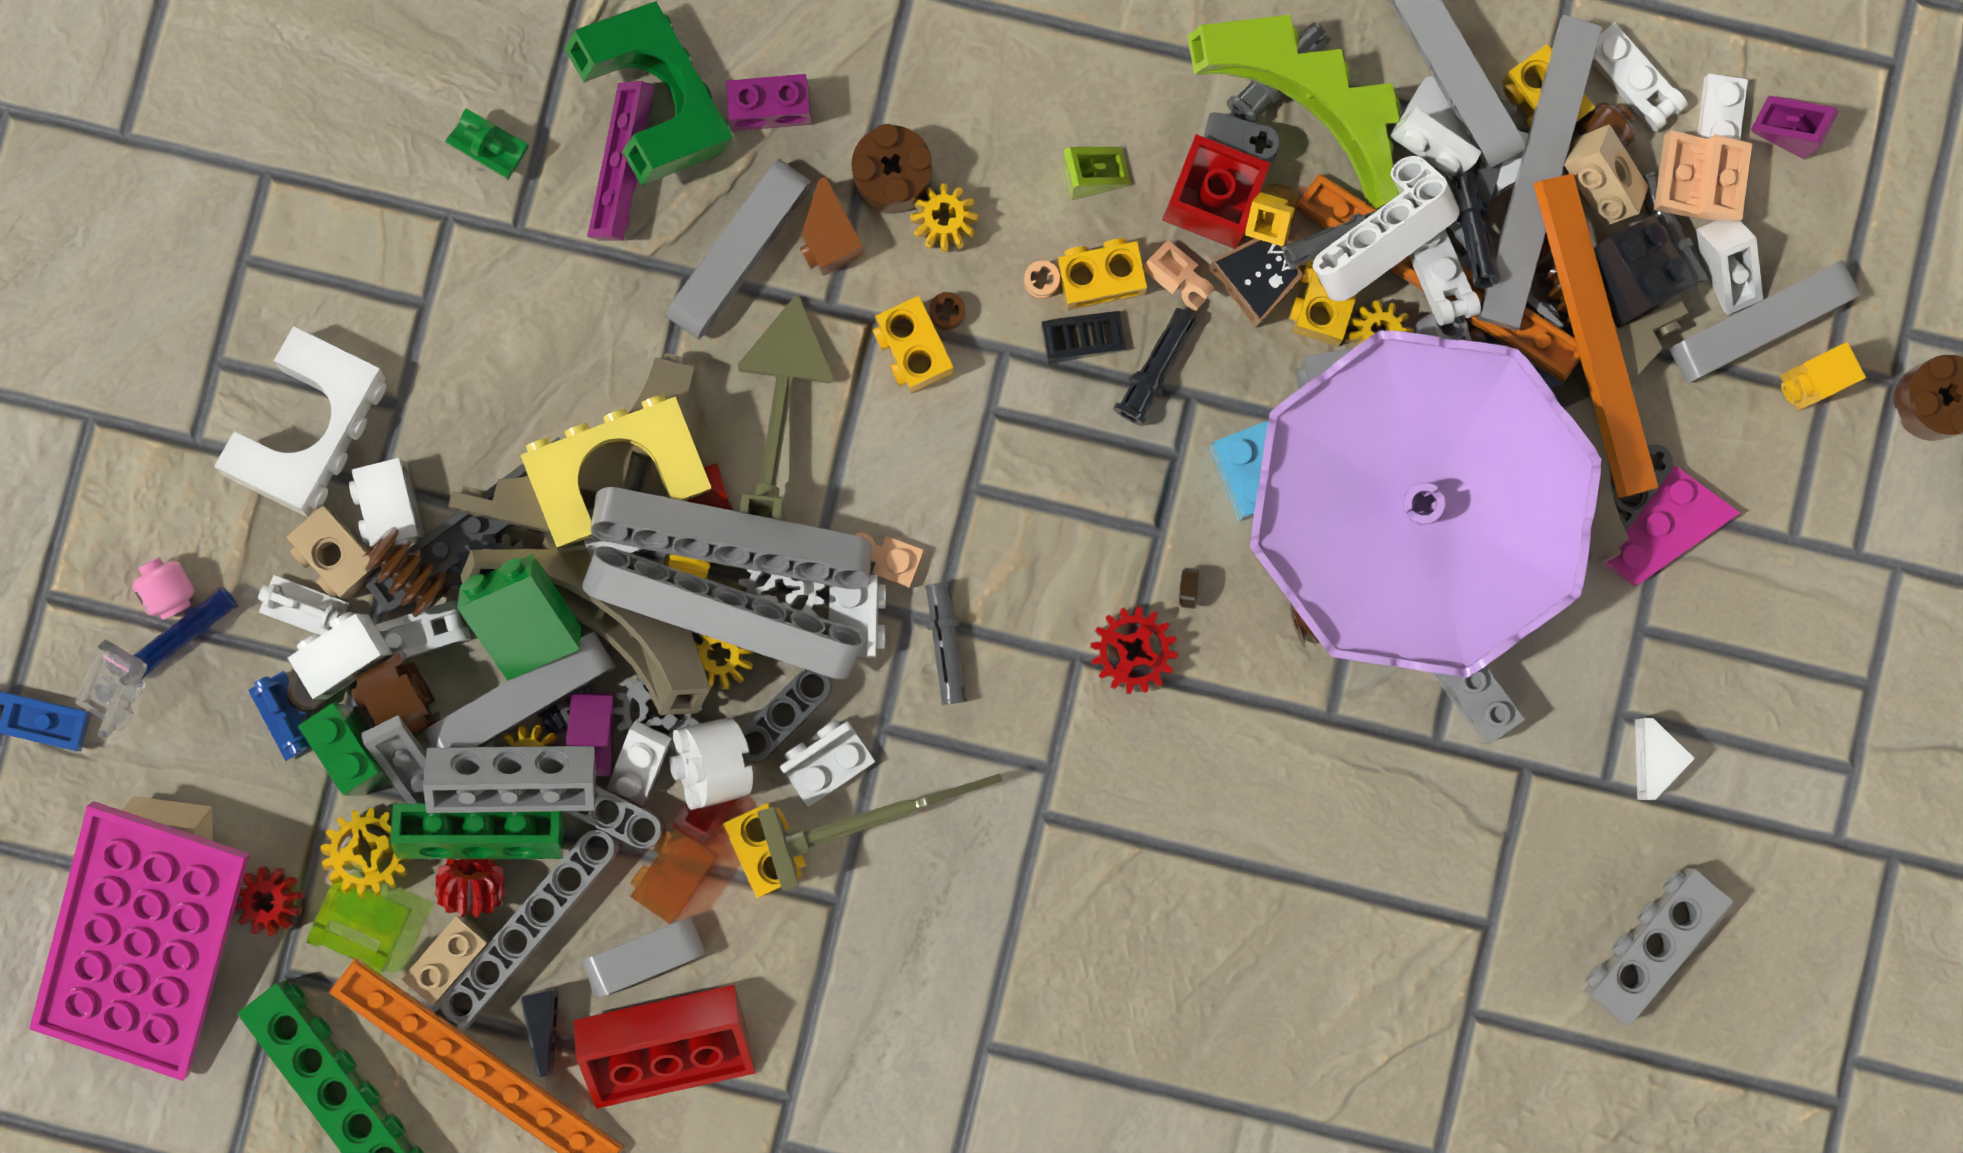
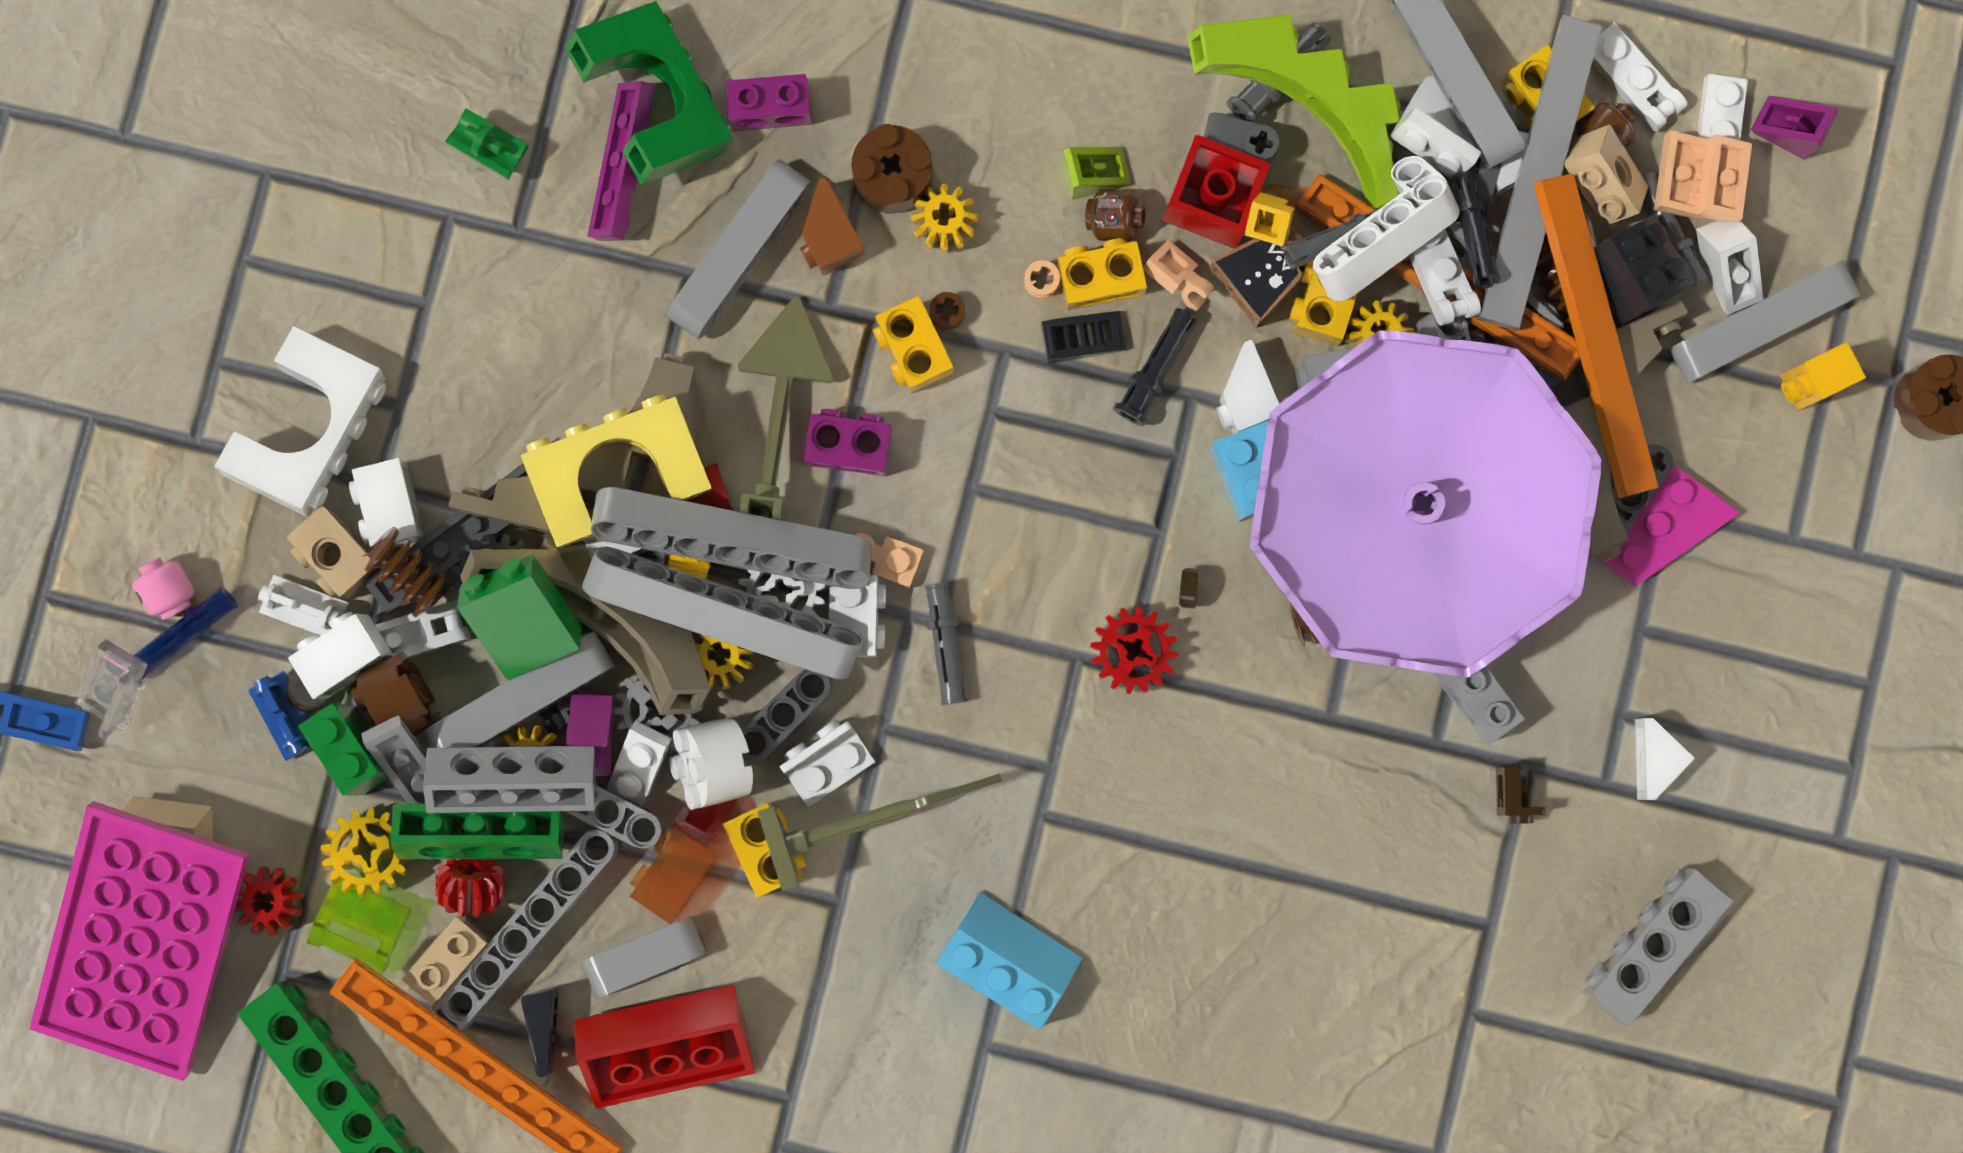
(845, 454): none -> magenta brick
(1009, 961): none -> medium azure slope
(1114, 215): none -> reddish brown head
(1248, 392): none -> white slope
(1510, 790): none -> dark brown bracket

